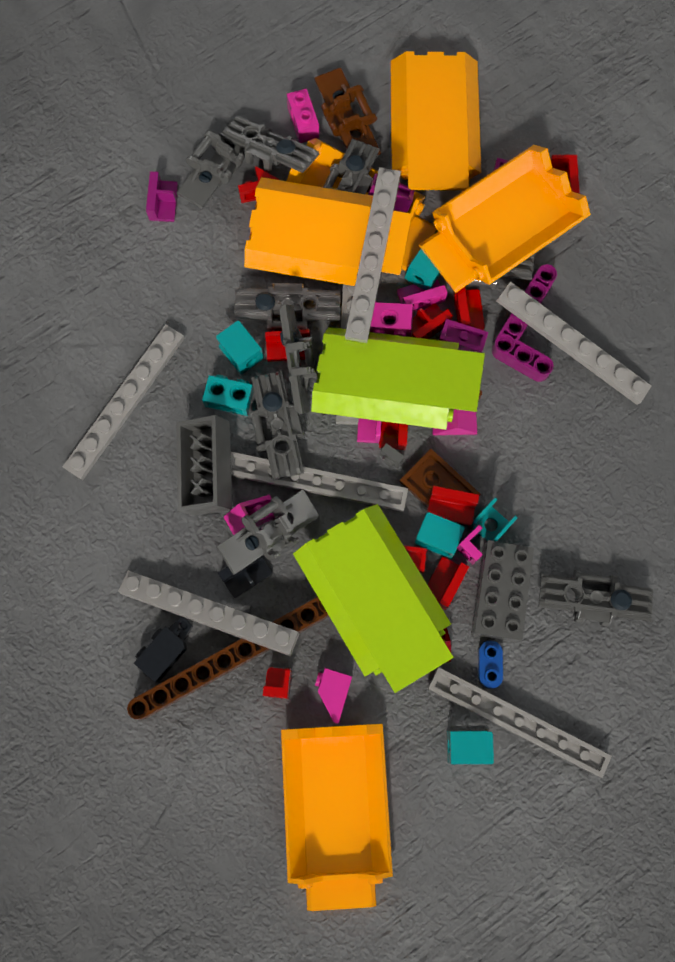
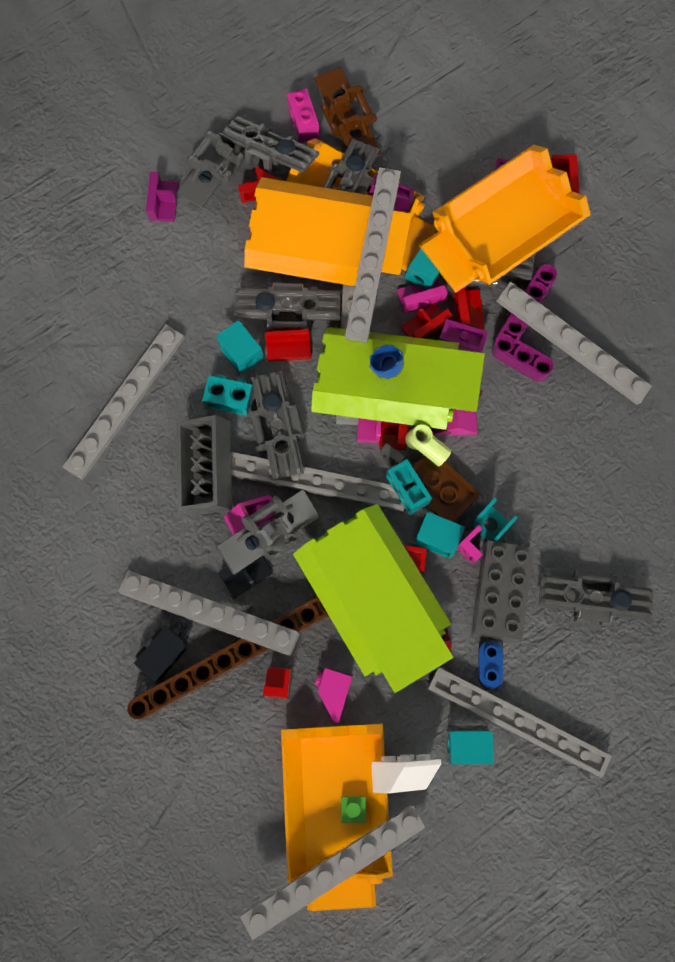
(295, 343): dark grey piece -> none
(331, 872): none -> light grey plate
(353, 809): none -> bright green plate
(387, 362): none -> blue hair
(399, 312): dark pink brick -> none
(404, 773): none -> white slope
(408, 487): none -> teal brick
(429, 446): none -> yellowish green piece
(435, 120): light orange panel -> none
(446, 581): red panel -> none
(453, 505): red panel -> none

